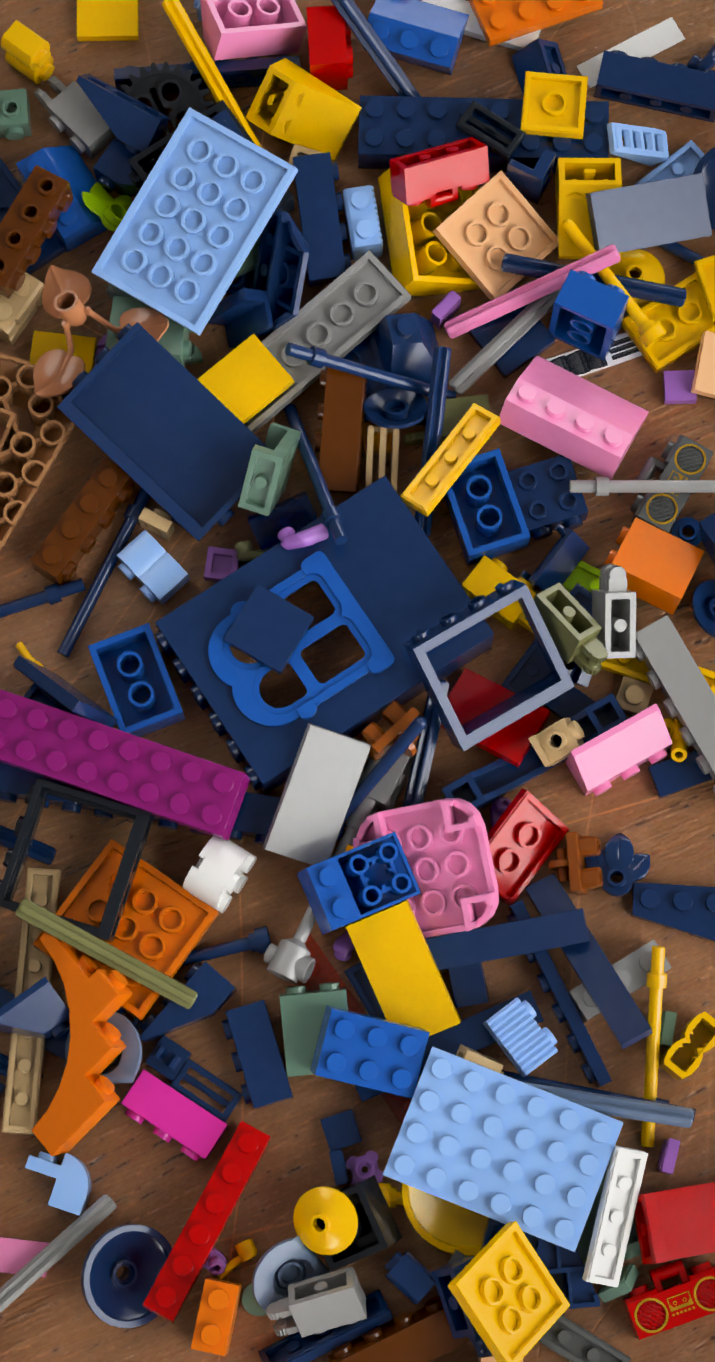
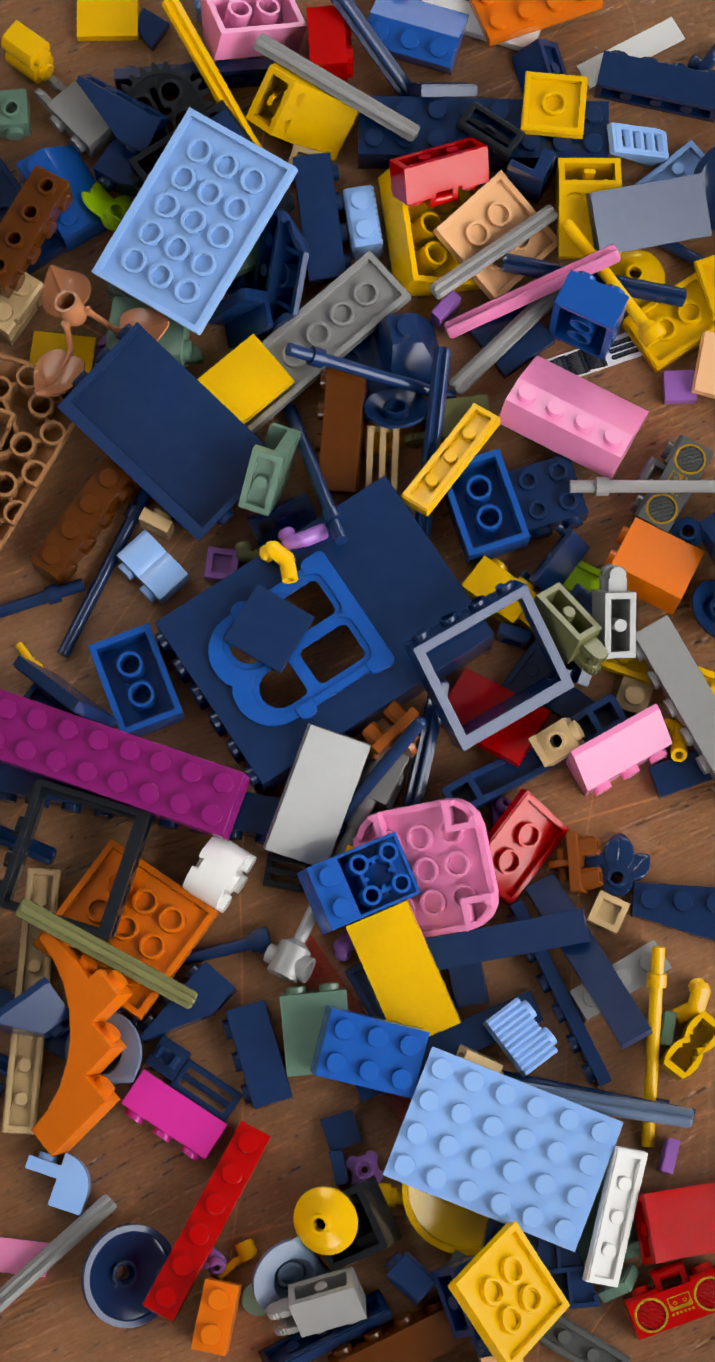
(152, 28): none -> dark blue tile
(269, 870): none -> black tile
(275, 551): none -> yellow arm
(336, 87): none -> light grey axle
(442, 89): none -> tile
(493, 252): none -> light grey axle
(513, 636): none -> dark blue tile
(608, 912): none -> tan plate
(696, 1003): none -> yellow arm

